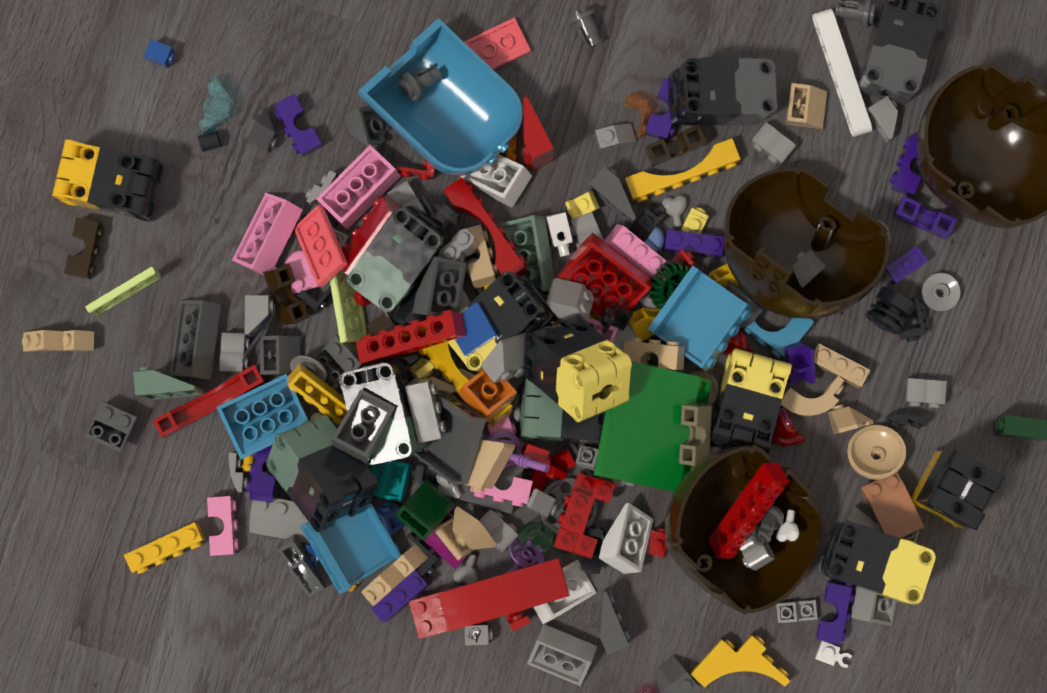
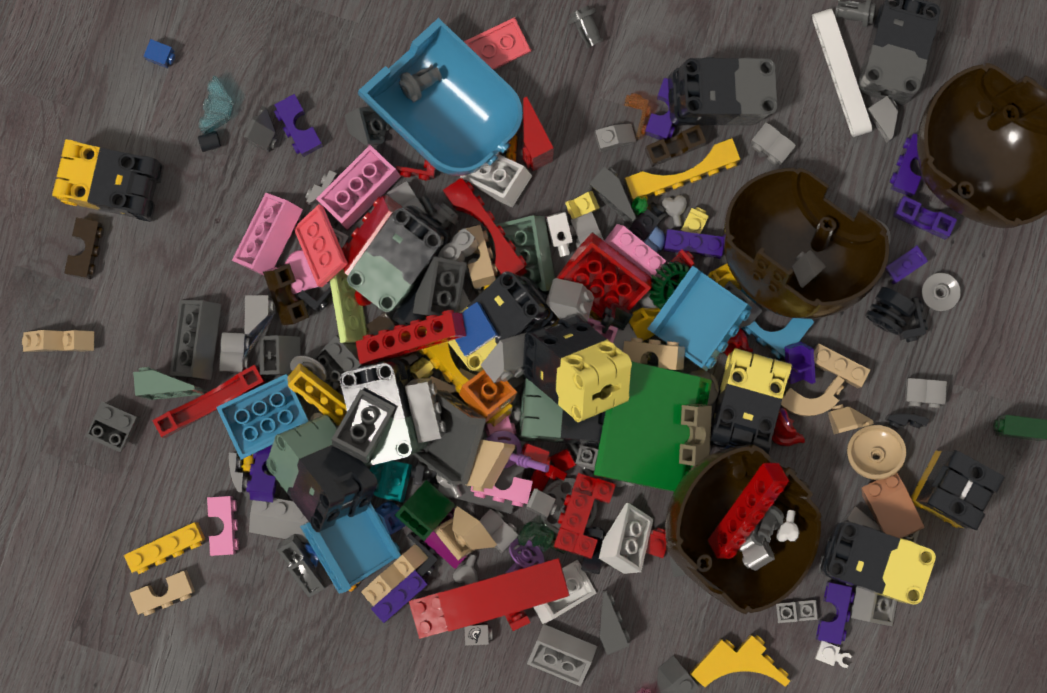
(123, 291): yellowish green tile -> none
(178, 587): none -> tan arch
(639, 205): none -> green plate
(805, 106): tan slope -> none

